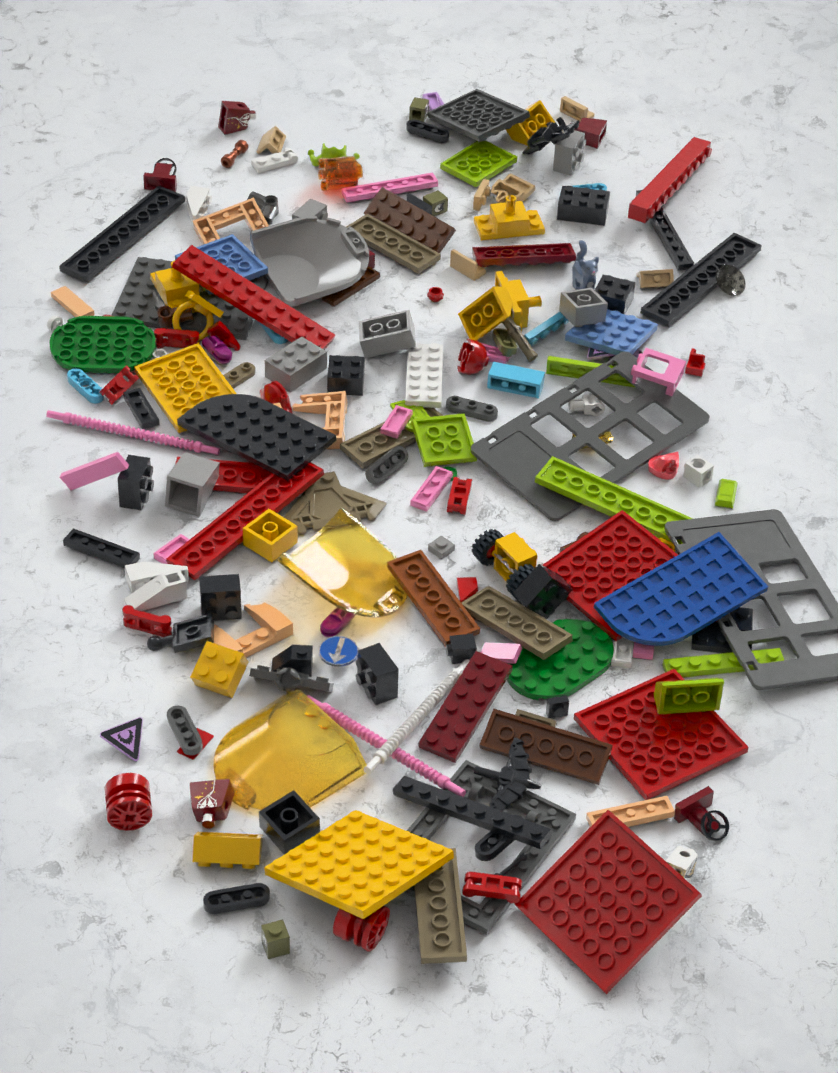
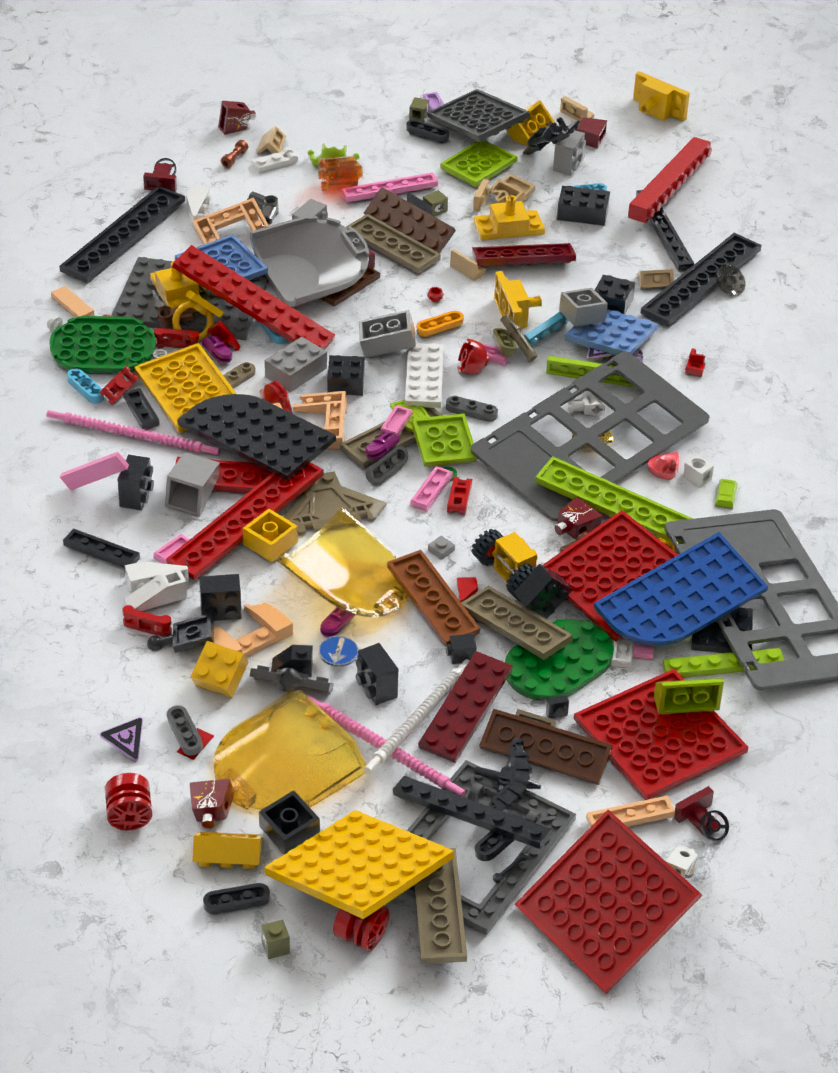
(381, 445): none -> magenta arm
(439, 323): none -> light orange plate
(486, 312): yellow slope -> none
(492, 886): red plate -> none
(503, 651): bright pink tile -> none
(516, 379): medium azure brick -> none
(577, 518): none -> dark red torso
(584, 271): sand blue animal -> none
(660, 98): none -> yellow brick
(671, 376): bright pink window -> none

